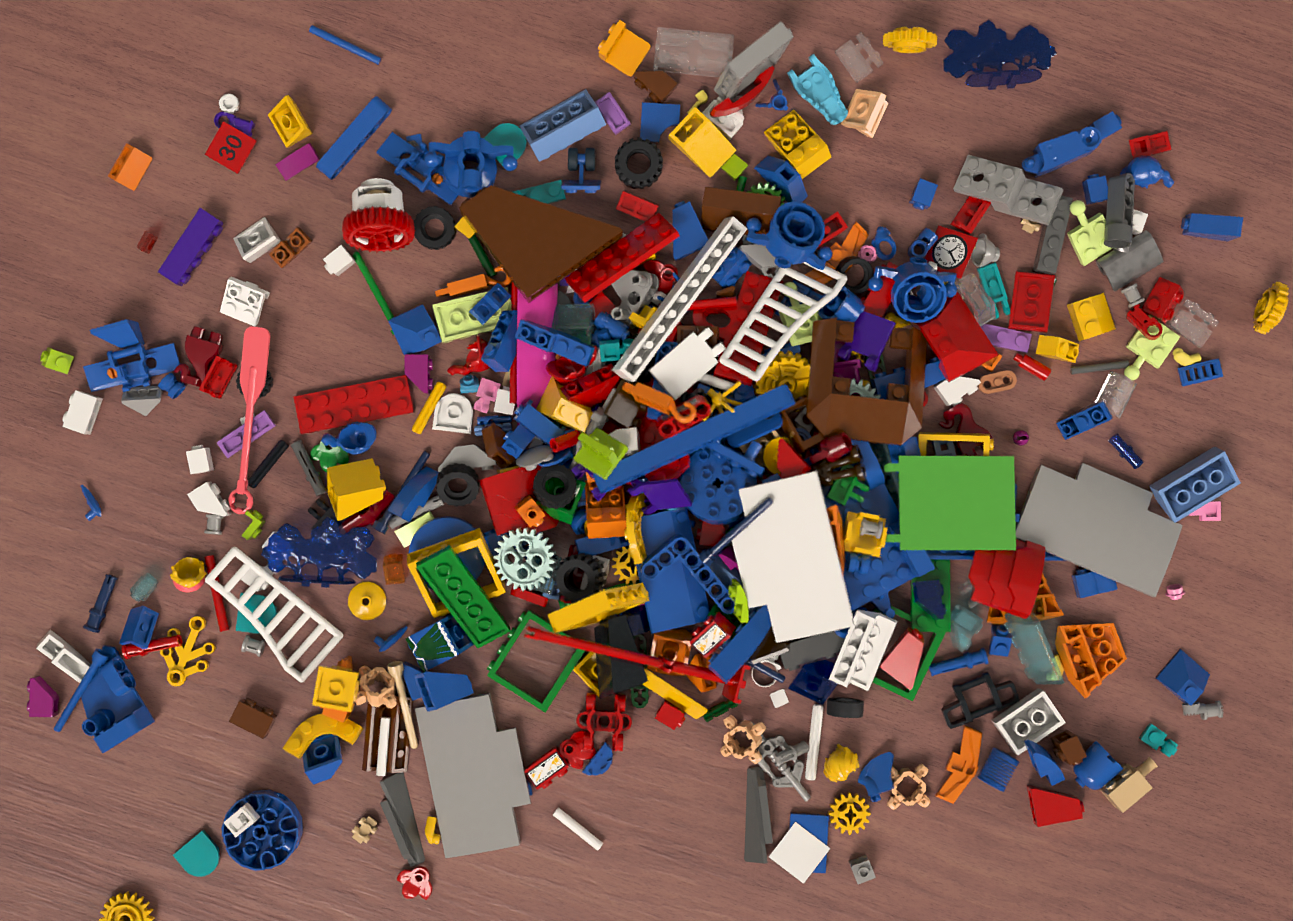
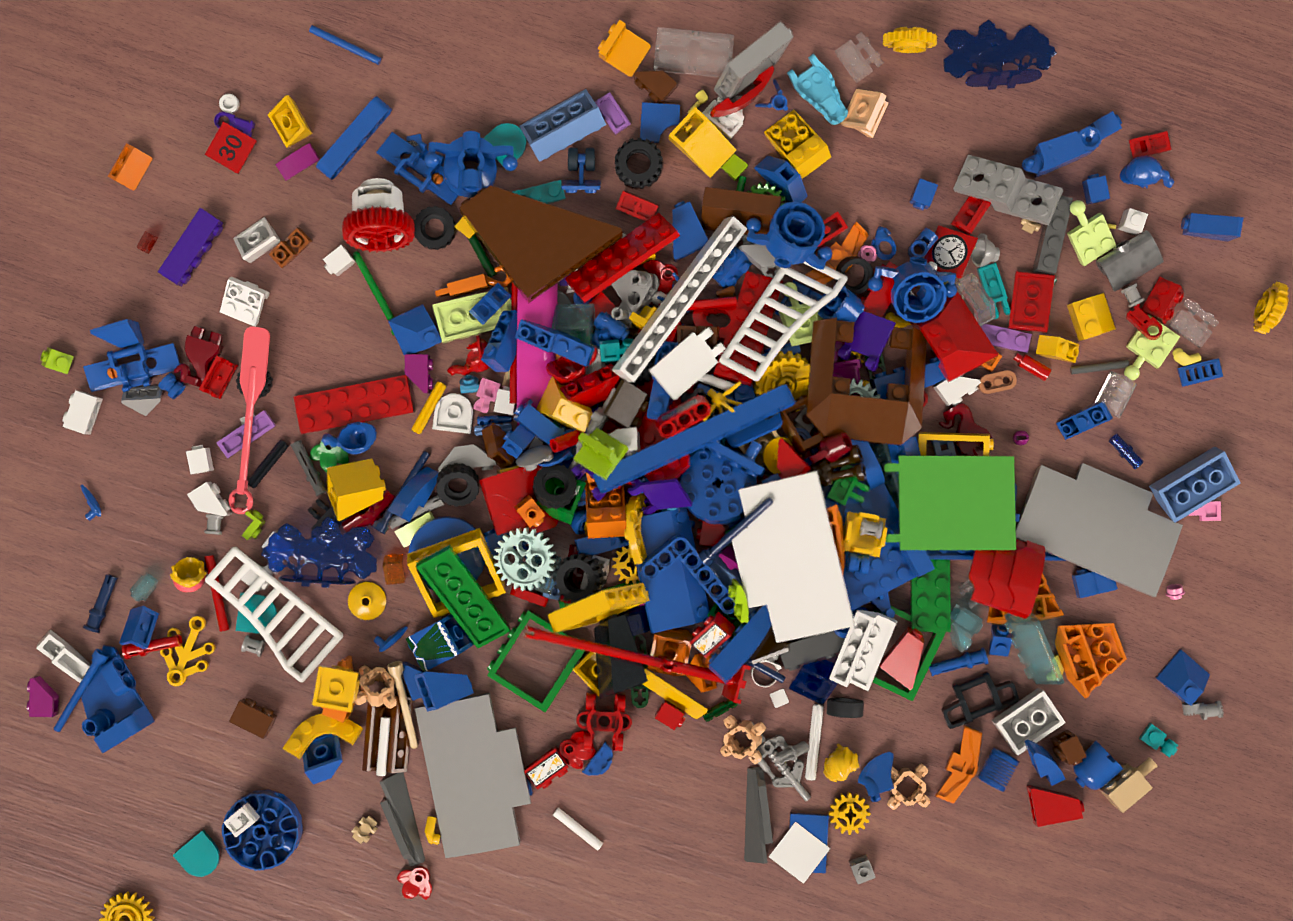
(658, 401): orange piece -> none
(928, 596): clear blue slope -> none
(1120, 211): dark grey beam -> none

